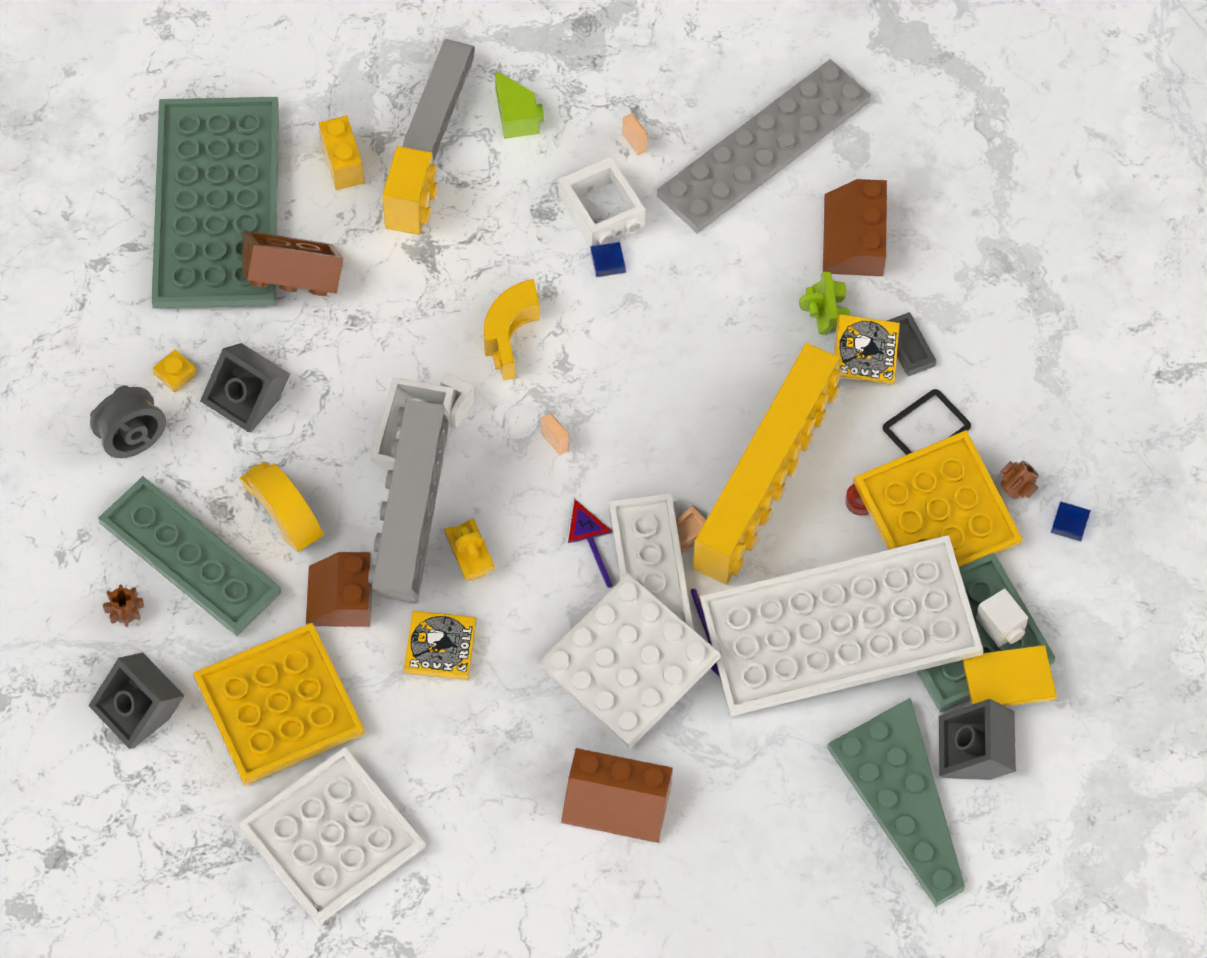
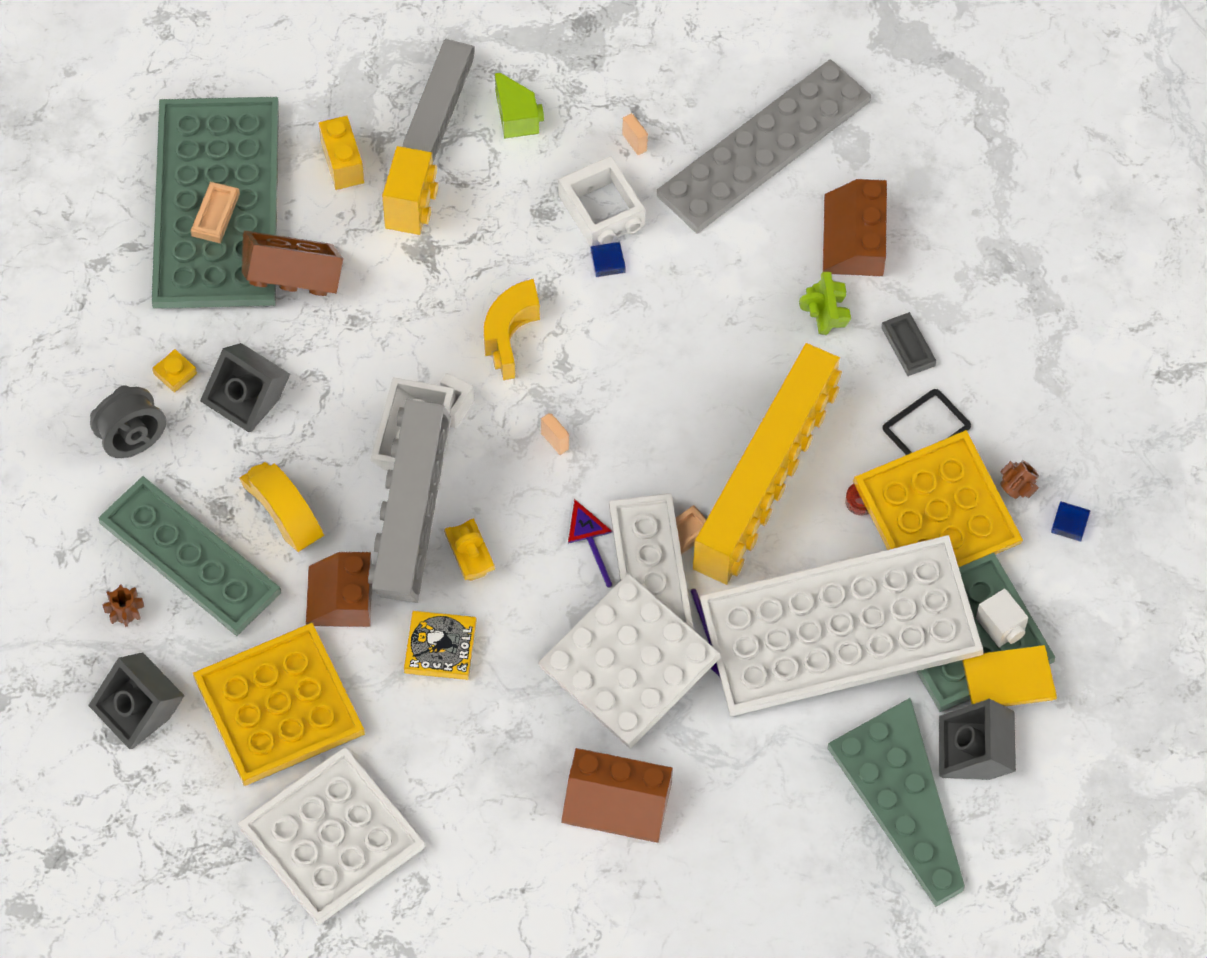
(215, 212): none -> light nougat tile
(866, 348): tile -> none

